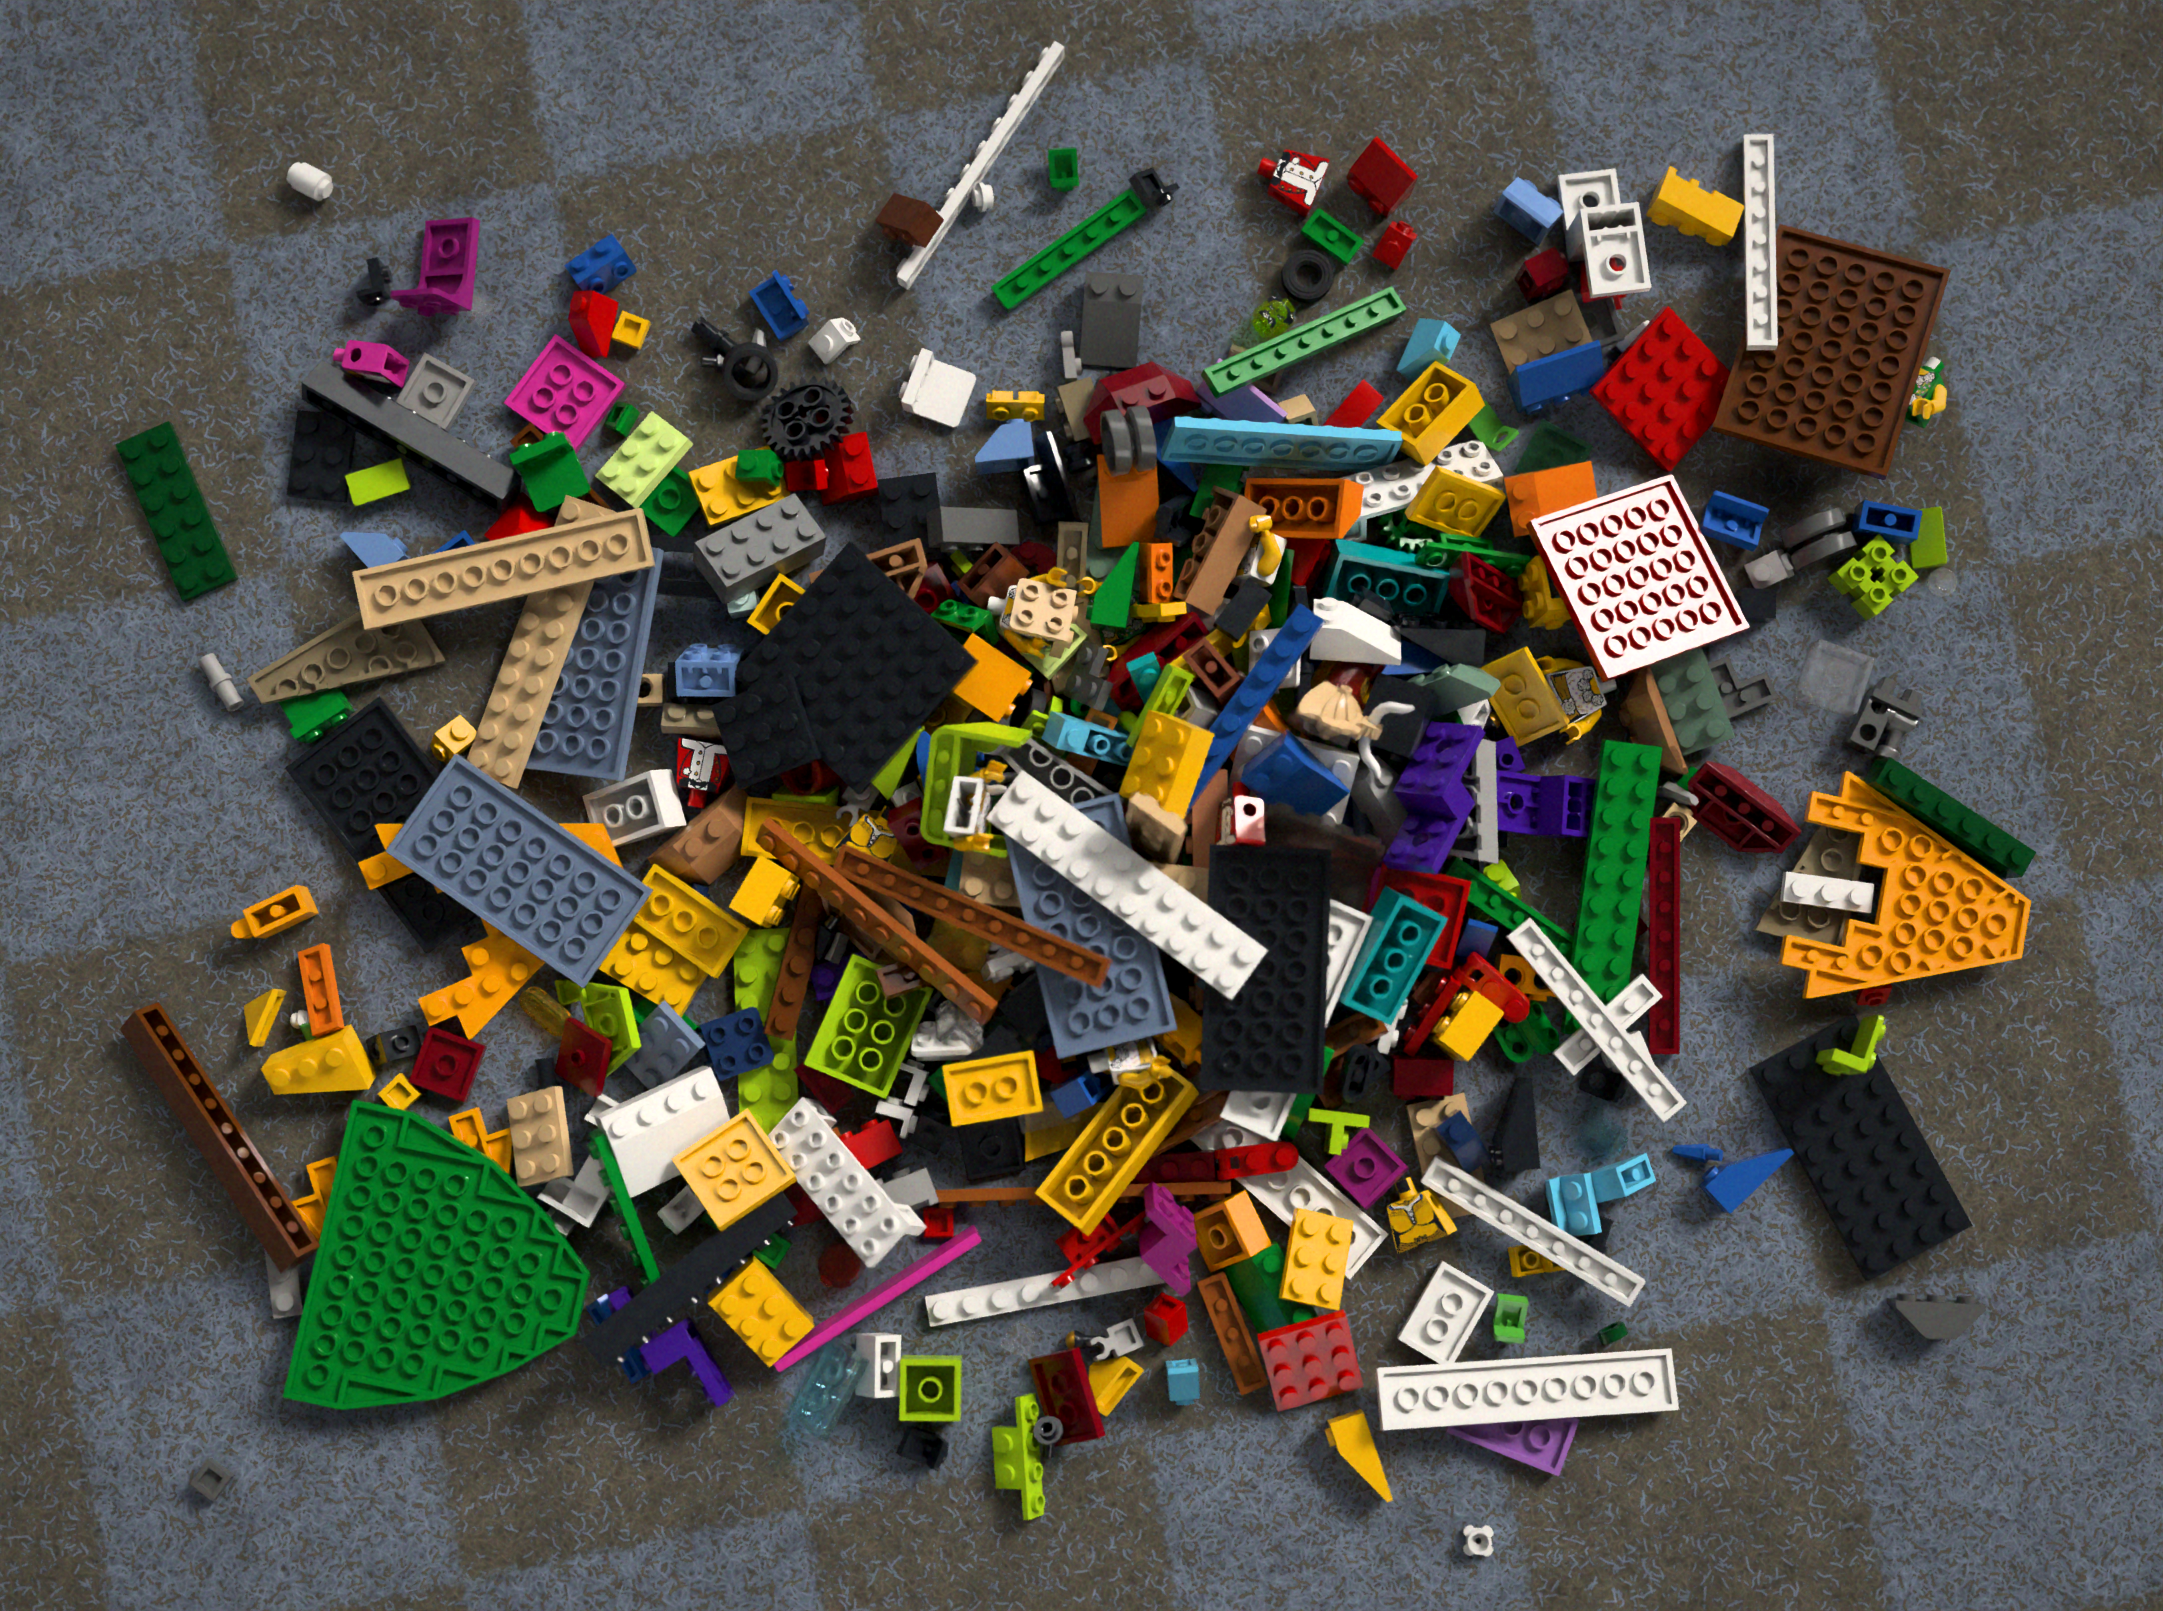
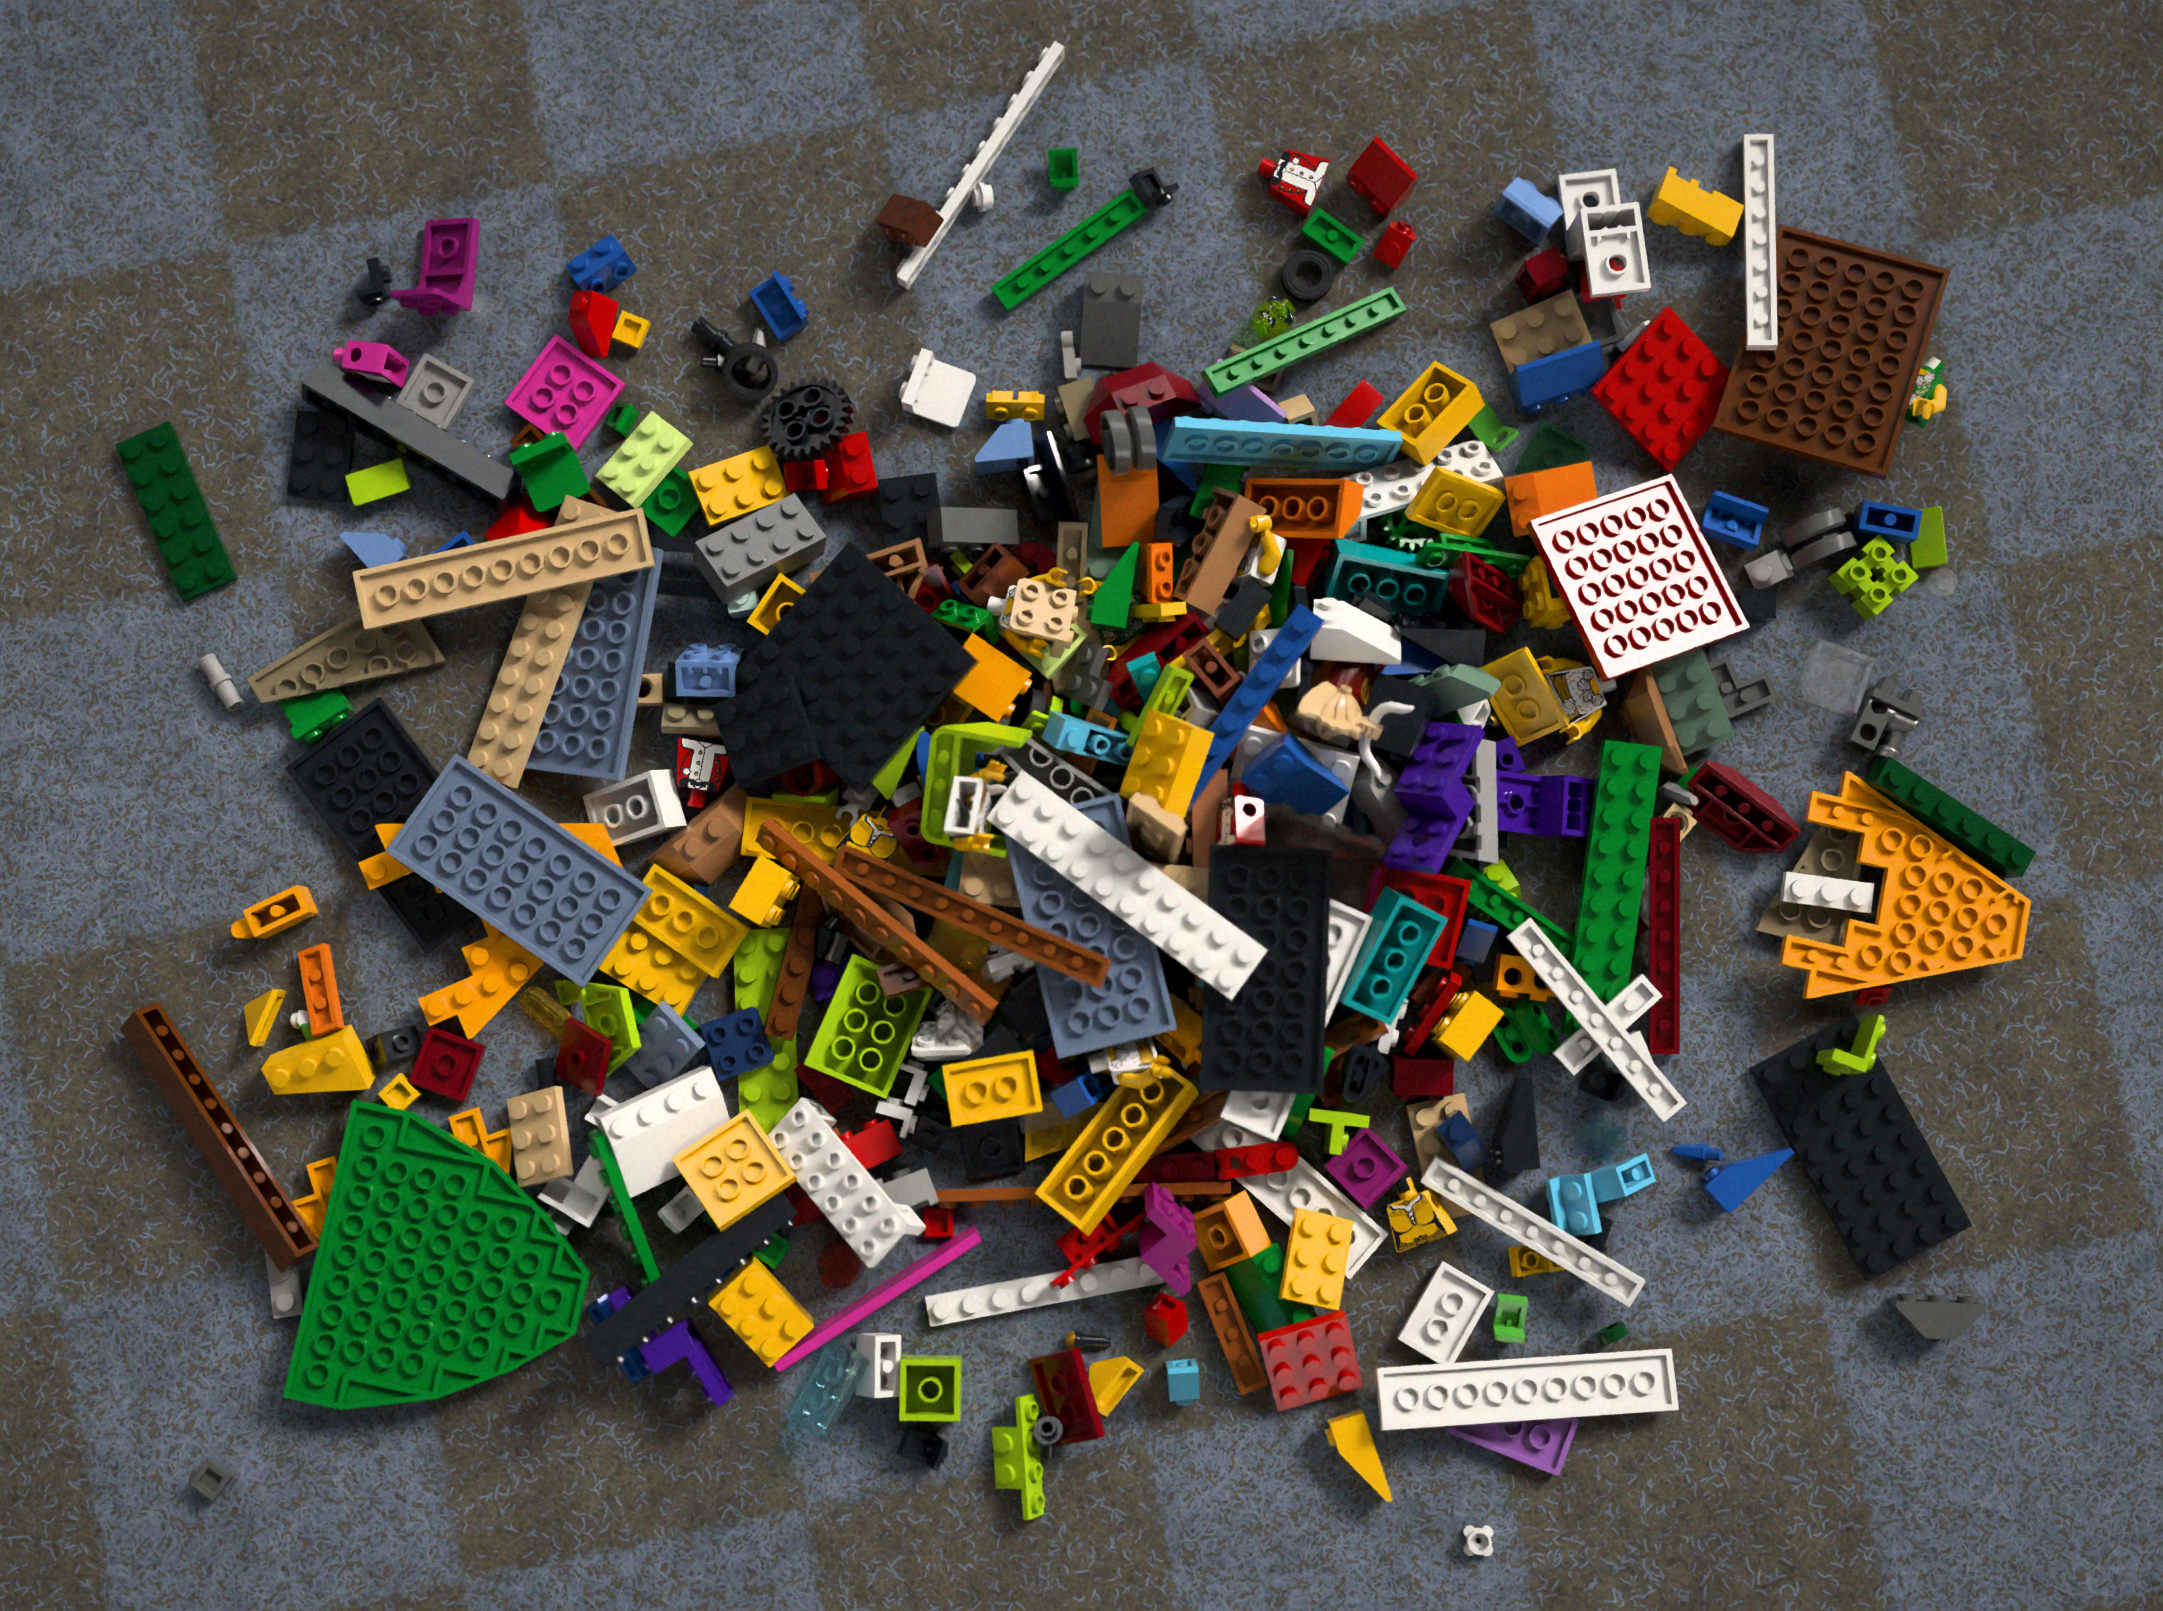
(310, 181): white brick -> none
(452, 739): yellow bracket -> none
(759, 466): green bracket -> none
(833, 339): white bracket -> none
(1119, 1340): light grey plate -> none
(1428, 343): medium azure slope -> none
(1494, 988): red plate -> none

